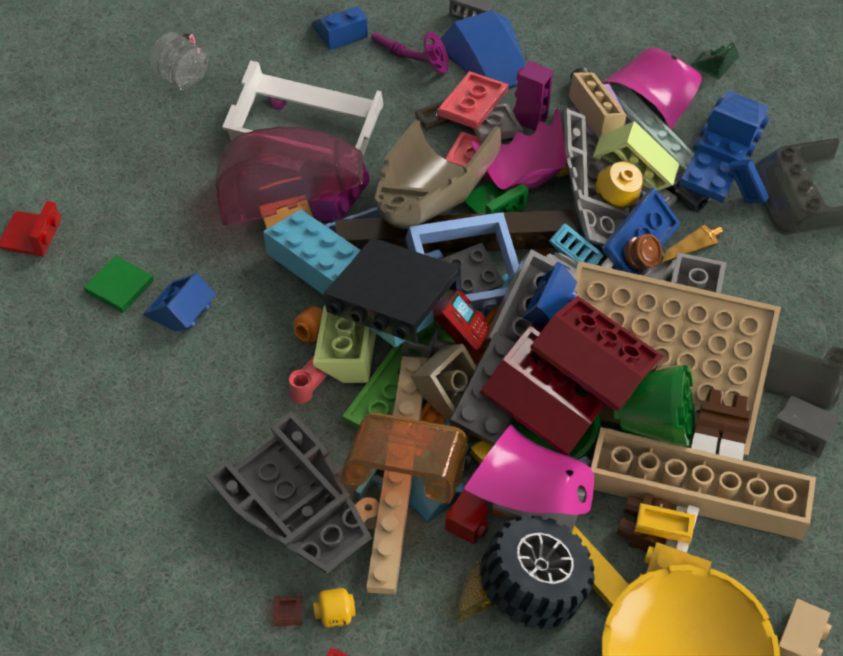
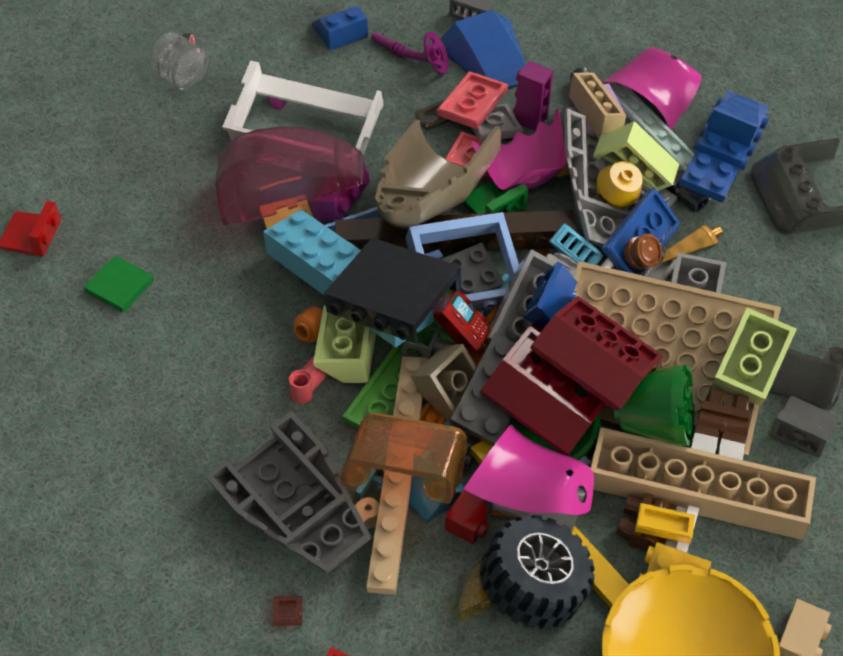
(181, 303): blue slope -> none
(334, 607): yellow head -> none
(718, 61): clear green slope -> none
(748, 181): blue tile -> none
(754, 356): none -> yellowish green brick

